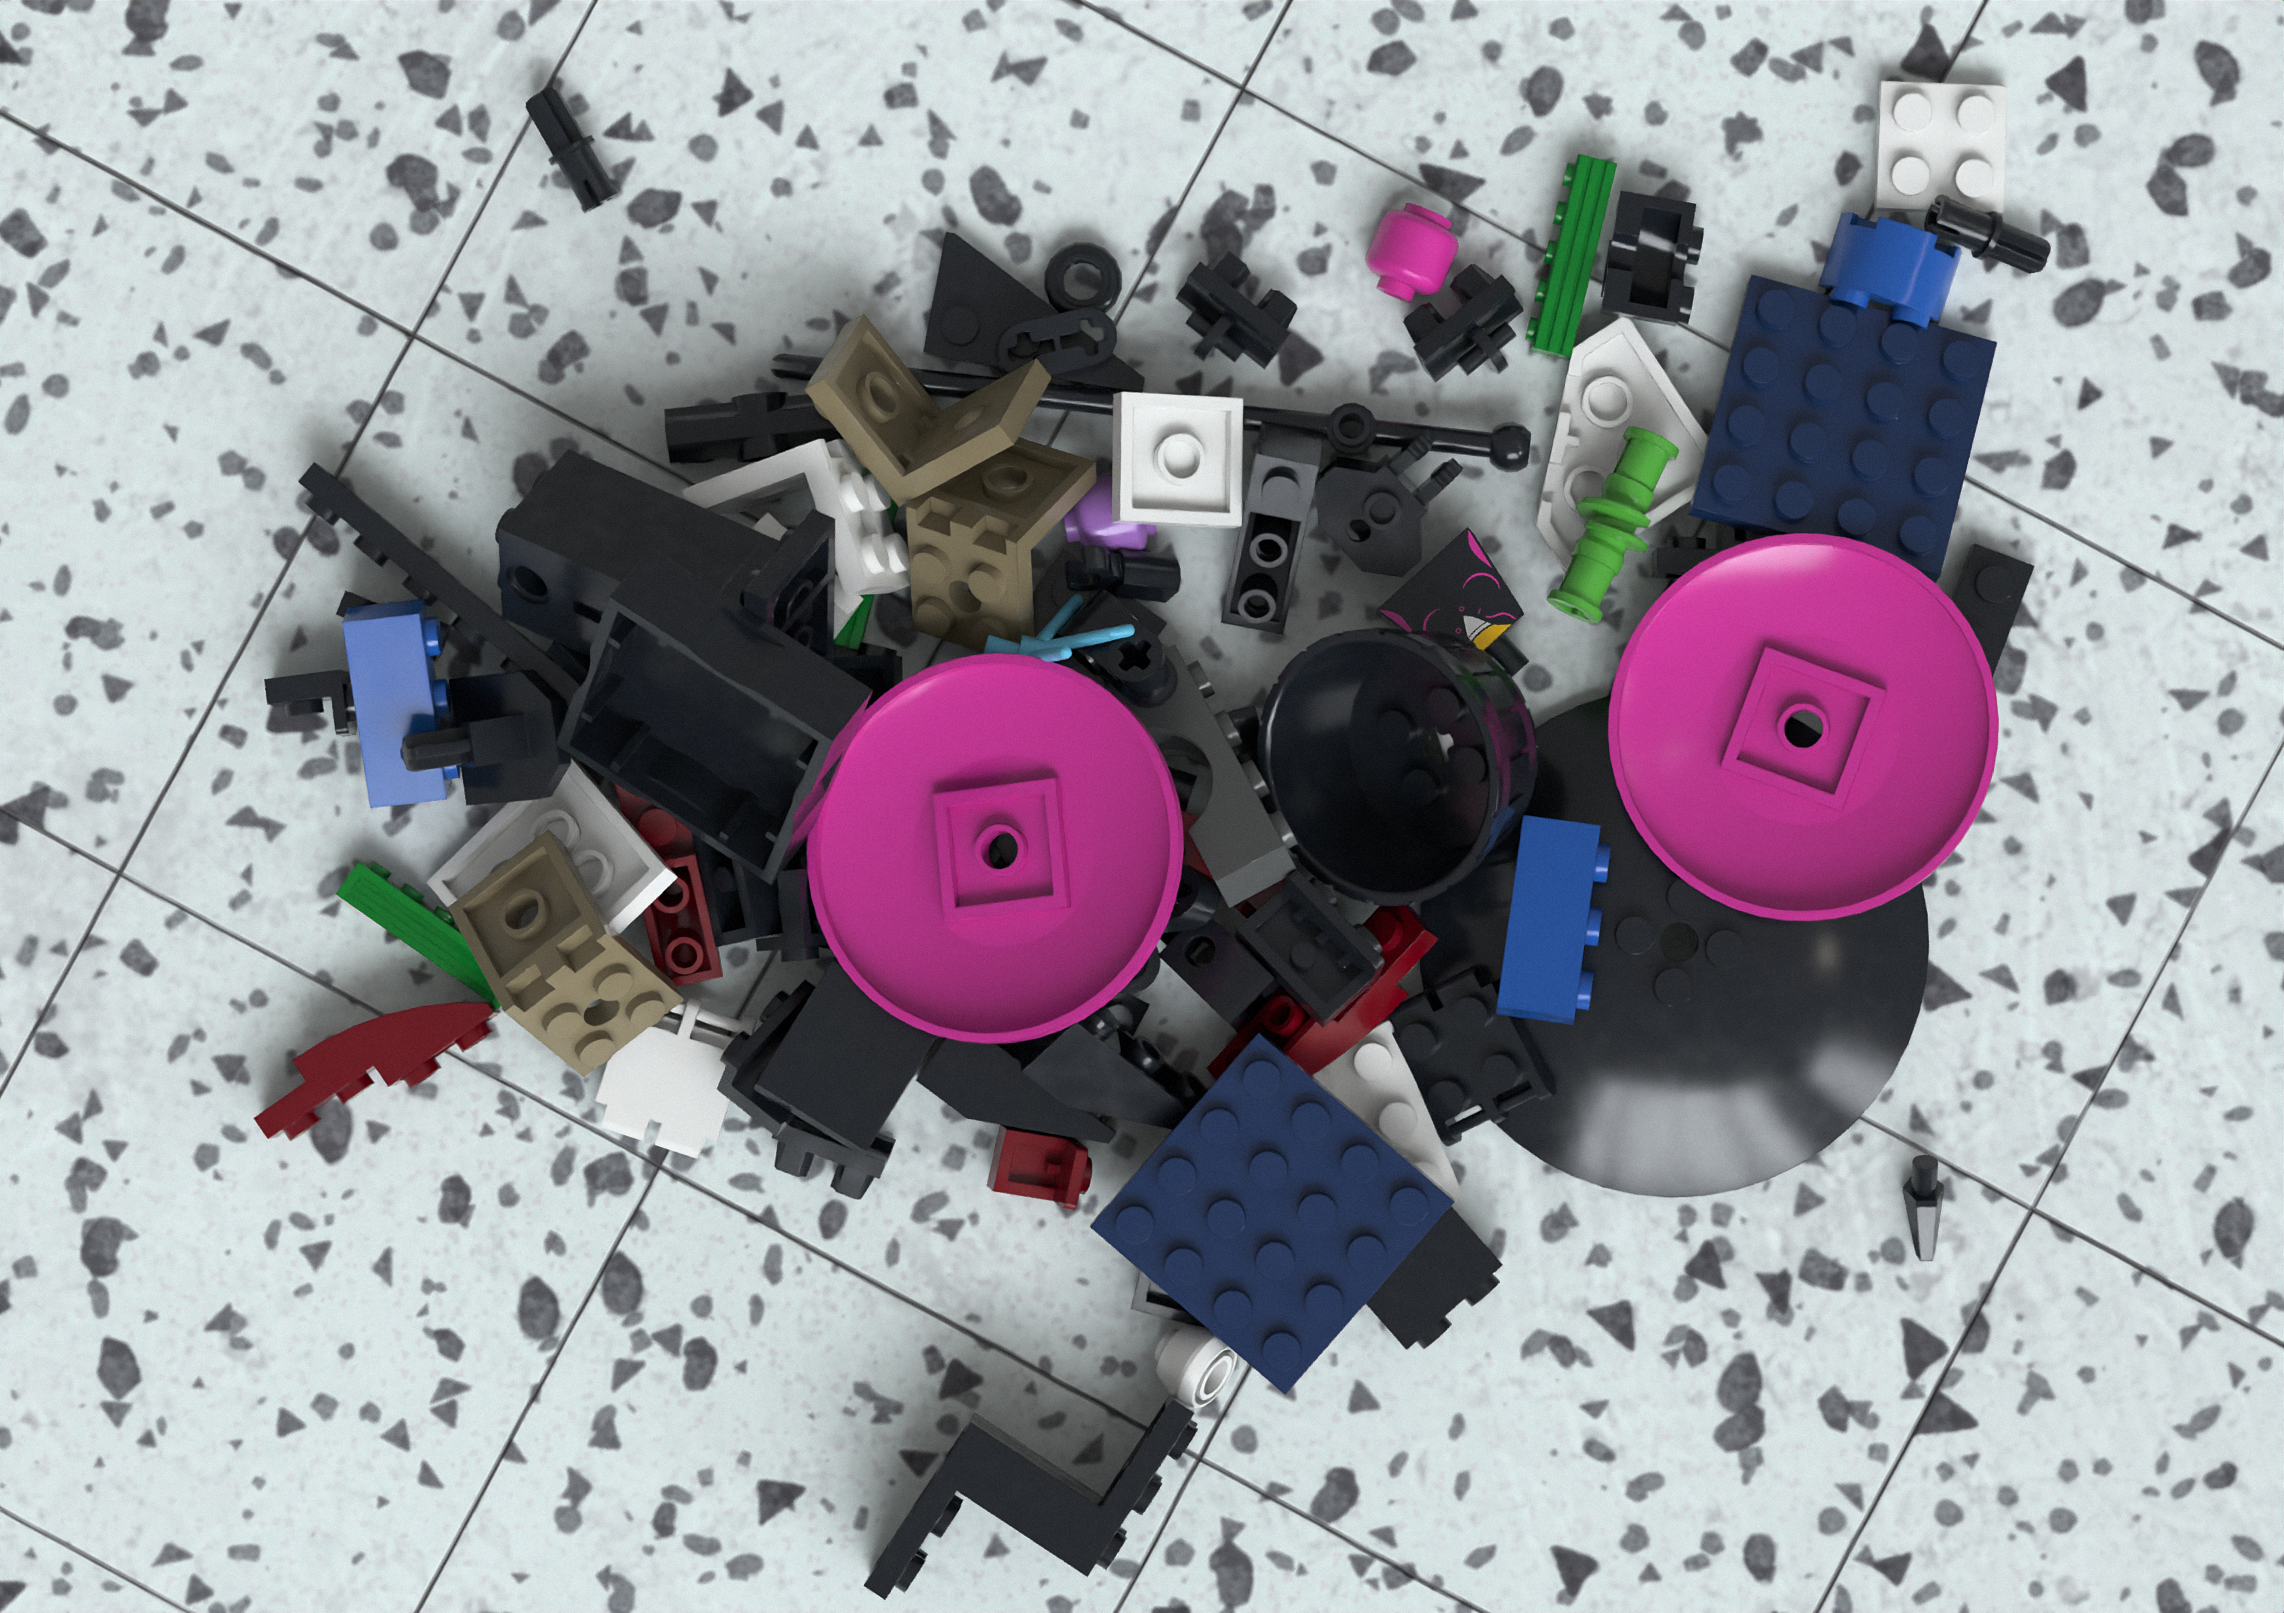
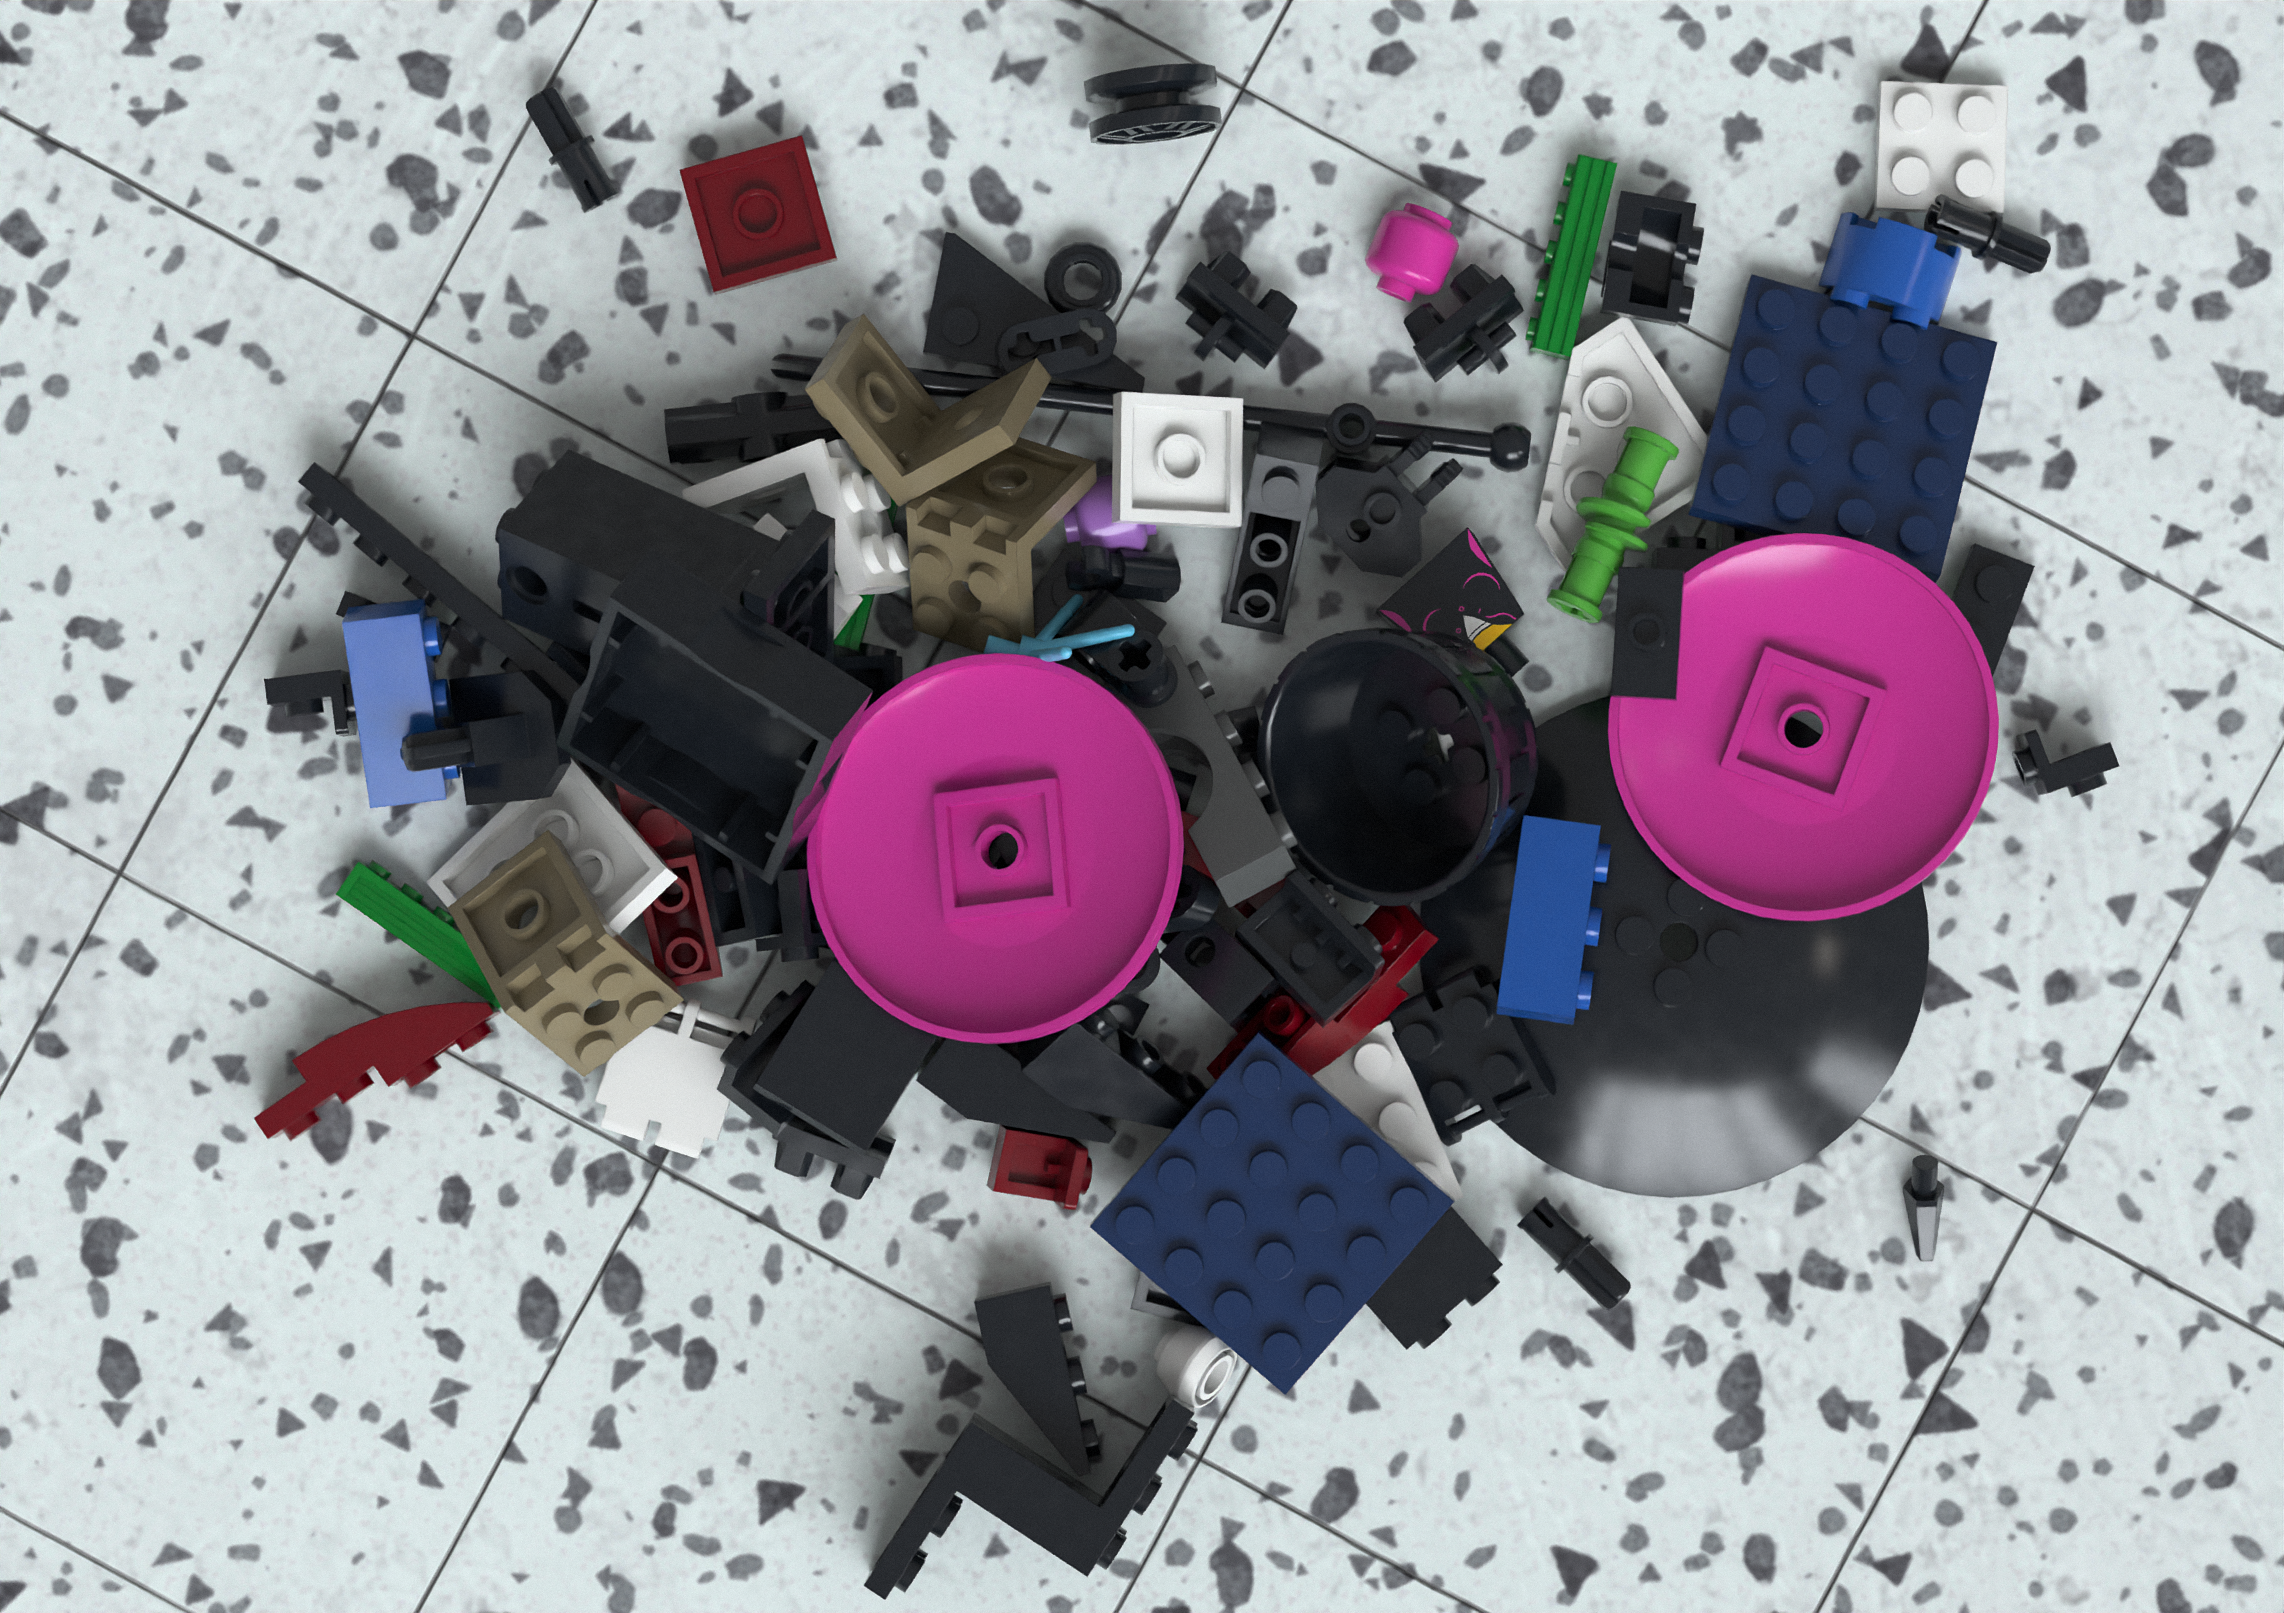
(758, 215): none -> dark red plate
(1029, 1356): none -> black slope
(1152, 104): none -> black wheel
(1575, 1254): none -> black axle
(1647, 633): none -> black plate
(2078, 772): none -> black bracket

